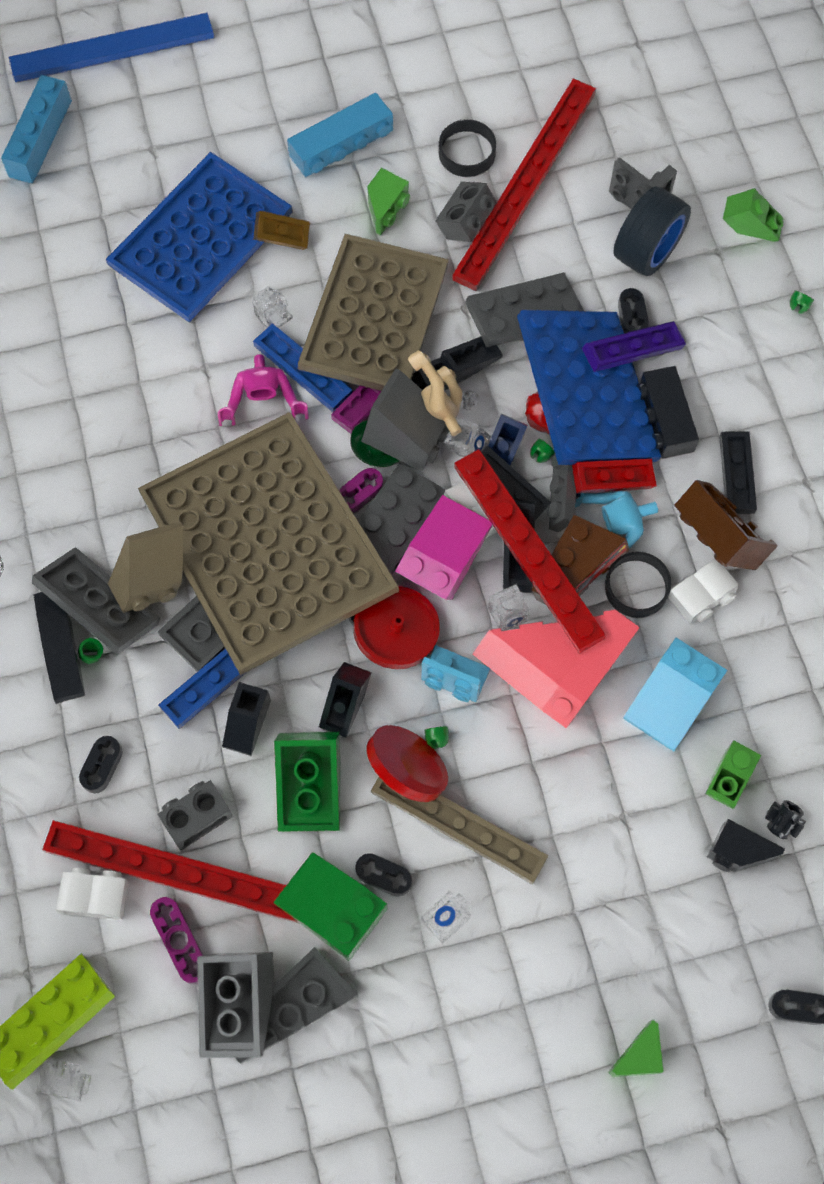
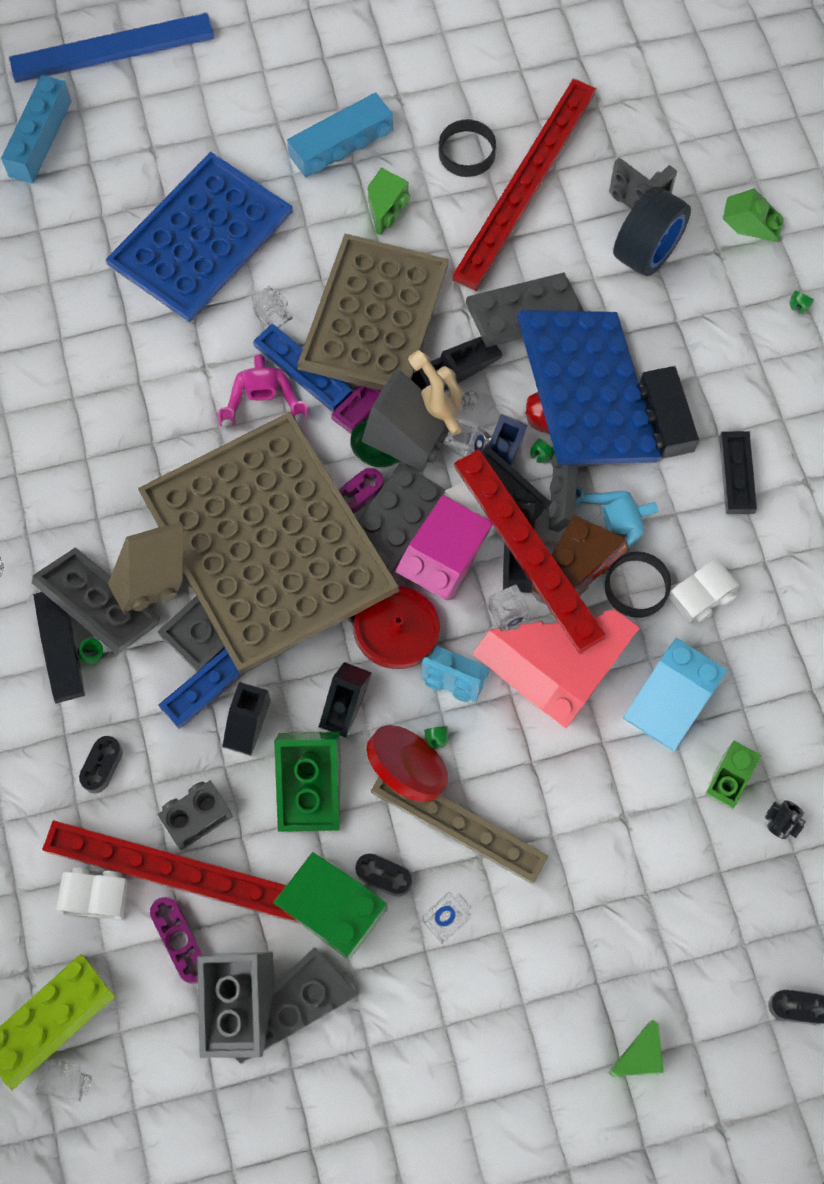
(281, 230): pearl gold plate -> none
(466, 211): dark grey brick -> none
(614, 475): red plate -> none
(633, 346): dark purple tile -> none
(639, 311): black beam -> none
(722, 528): reddish brown wedge -> none
(741, 848): black slope -> none

